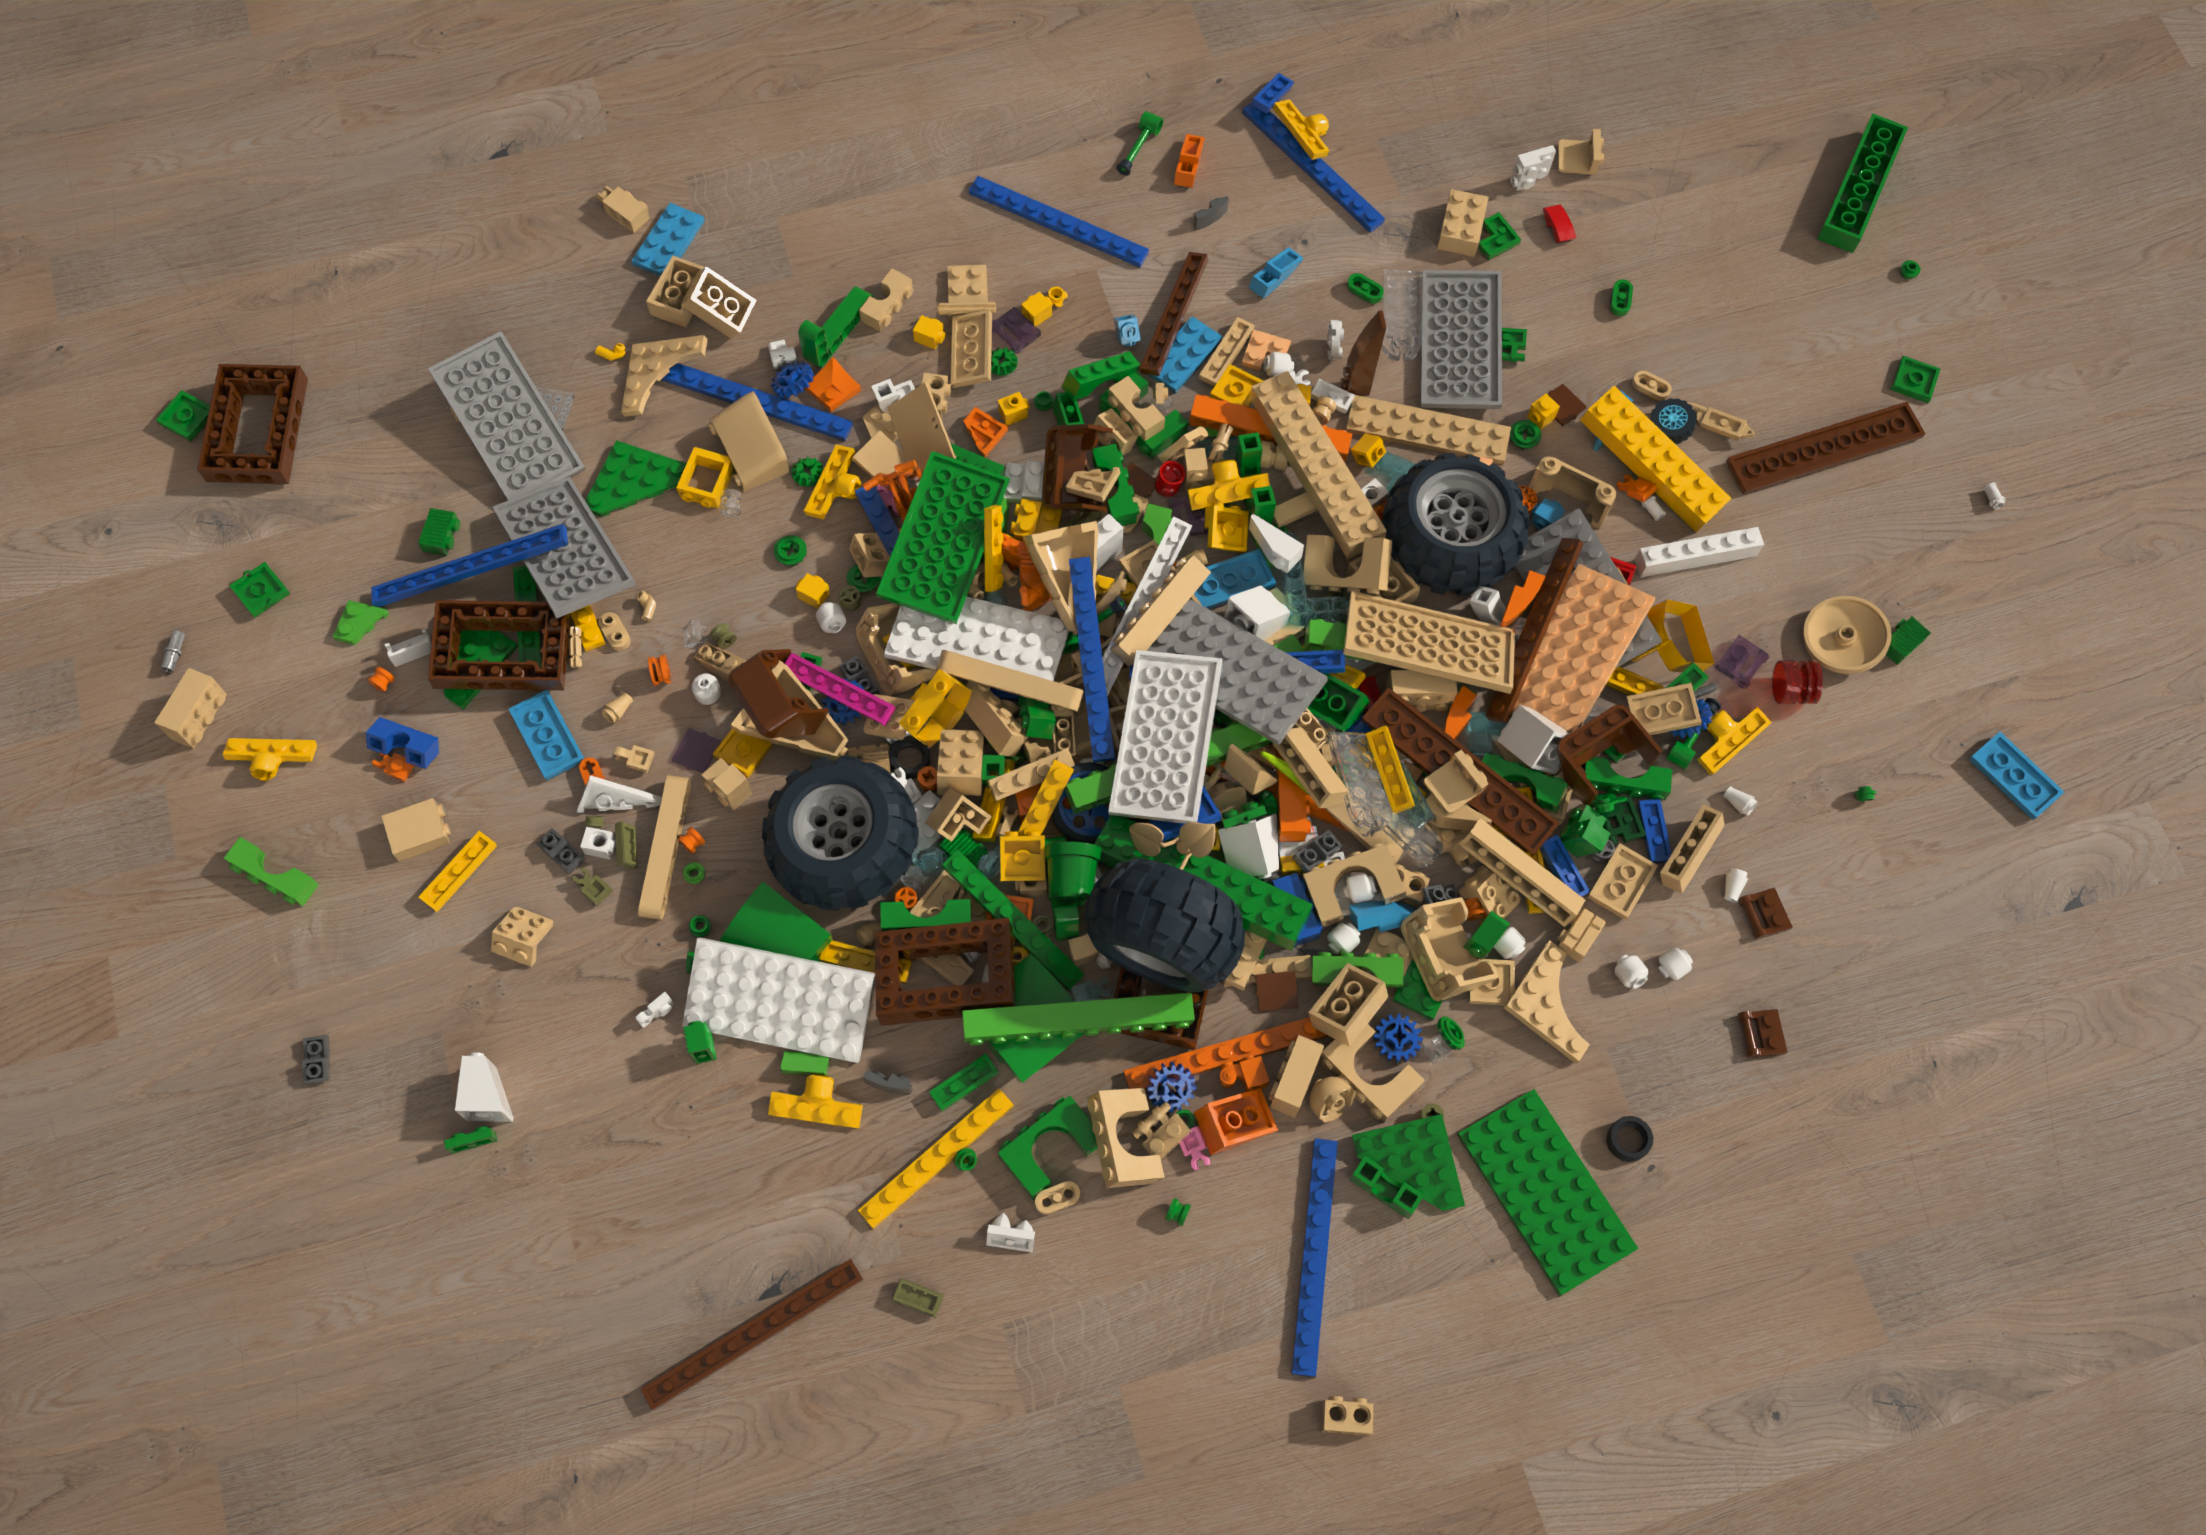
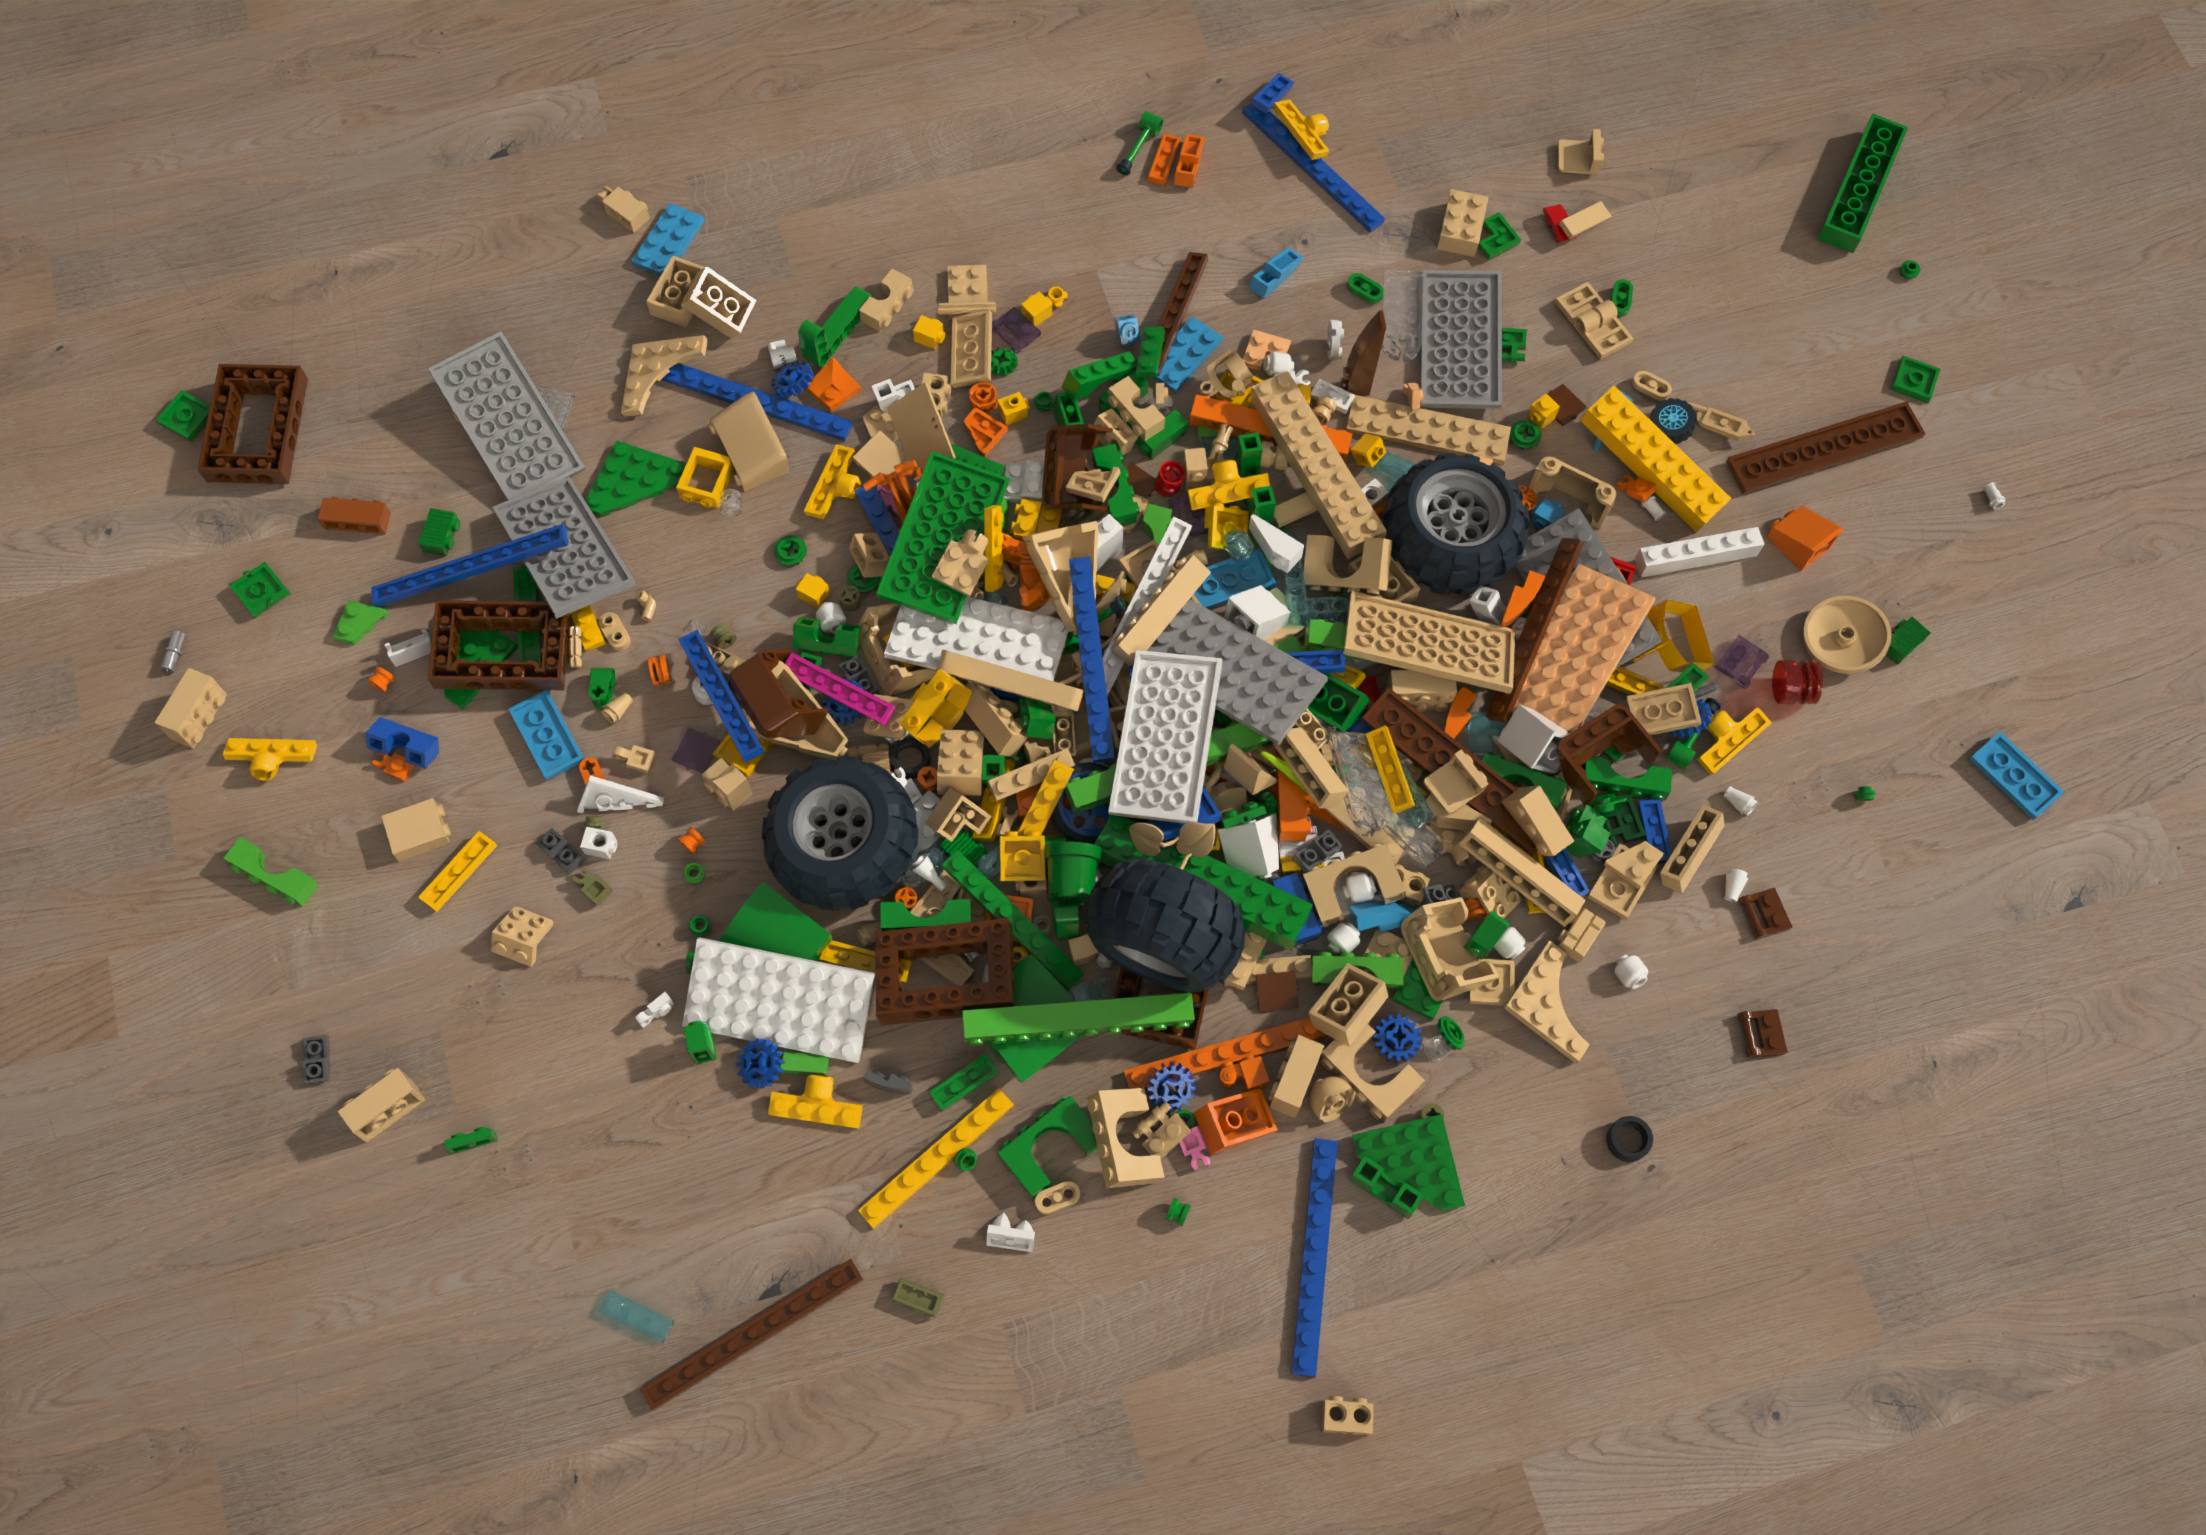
(354, 515): none -> dark orange brick
(381, 1105): none -> tan brick
(481, 1091): white slope -> none
(601, 686): none -> green piece
(613, 354): yellow arm -> none
(626, 845): olive plate -> none
(636, 1316): none -> clear light blue plate
(664, 847): tan beam -> none
(721, 696): none -> blue plate
(760, 1063): none -> blue gear
(805, 479): green gear -> none
(809, 638): none -> green arch
(925, 869): none -> white cone
(963, 563): none -> tan plate
(983, 396): none -> orange wheel
(1059, 221): blue plate -> none
(1150, 352): none -> green plate
(1164, 159): none -> orange tile
(1187, 441): tan plate -> none
(1216, 210): dark grey slope -> none
(1226, 351): tan plate -> none
(1237, 369): none -> tan piece
(1238, 545): none -> clear light blue head
(1414, 394): none -> light nougat plate
(1532, 166): white plate -> none
(1538, 819): none -> tan wedge
(1547, 1192): green plate -> none
(1585, 220): none -> tan tile
(1594, 320): none -> tan plate
(1635, 863): none -> tan wing
(1675, 963): white head -> none
(1803, 536): none -> orange slope

